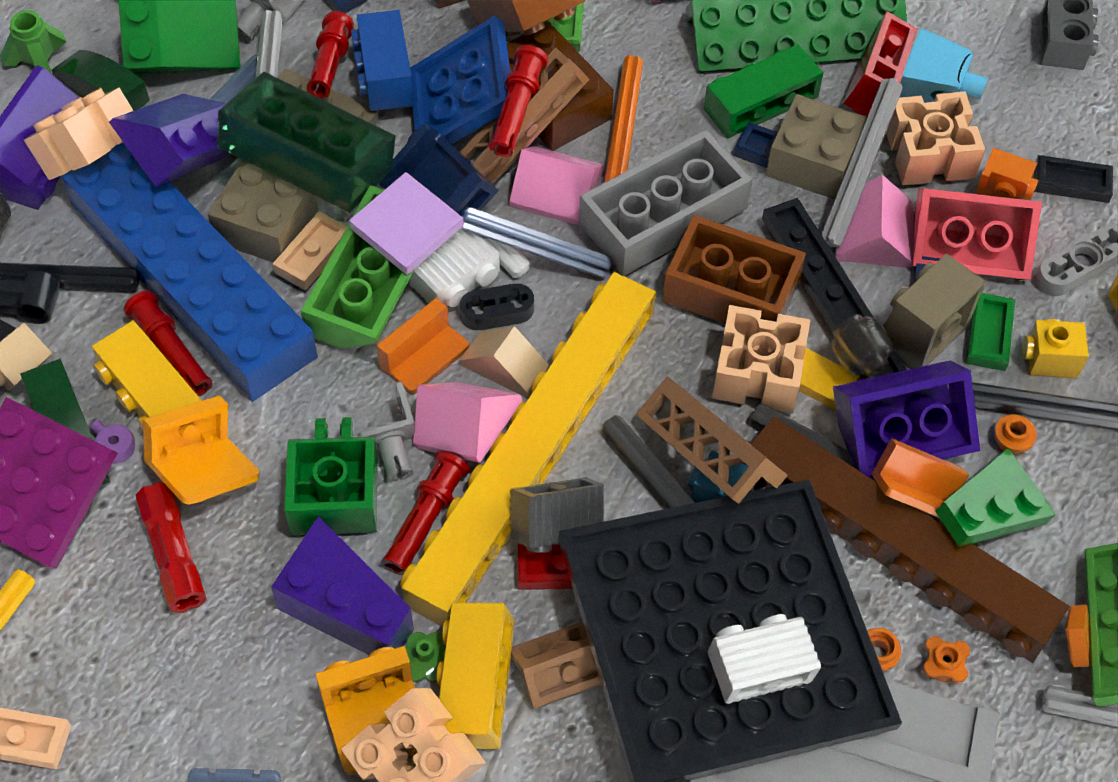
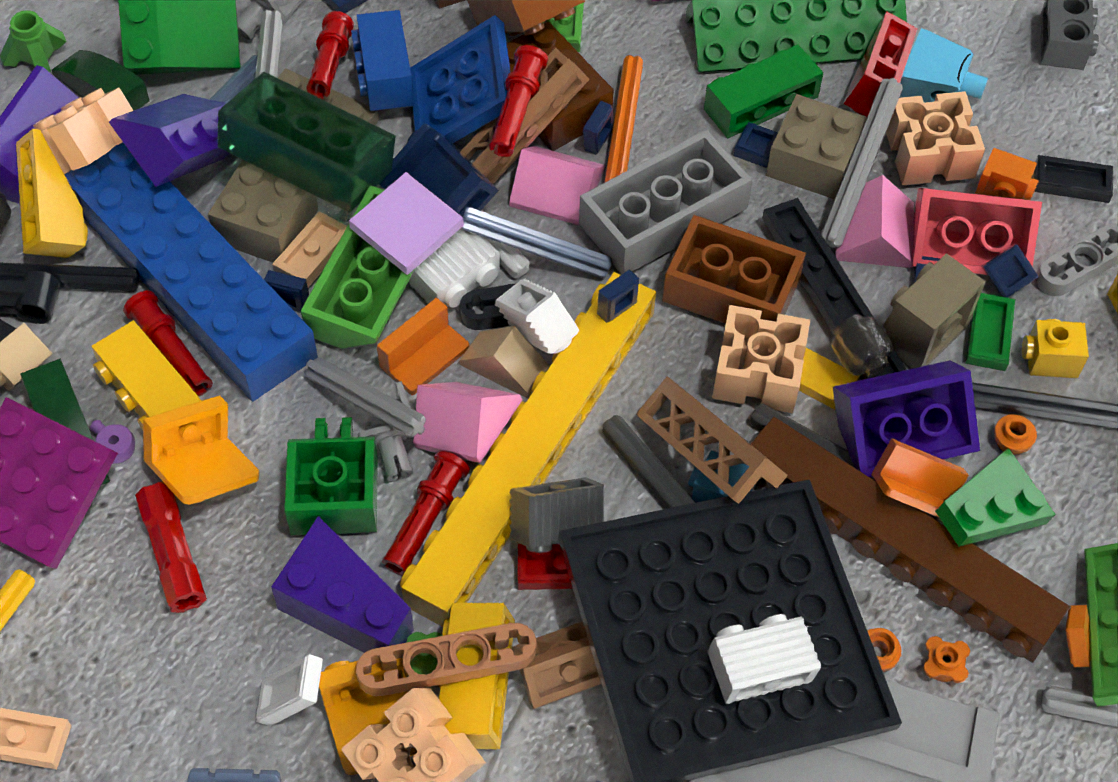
(48, 206): none -> yellow slope
(289, 288): none -> dark blue tile
(289, 690): none -> white tile
(366, 397): none -> light grey axle
(449, 667): none -> nougat beam
(538, 316): none -> white brick
(598, 128): none -> dark blue tile
(618, 296): none -> dark blue tile
(1010, 271): none -> dark blue tile

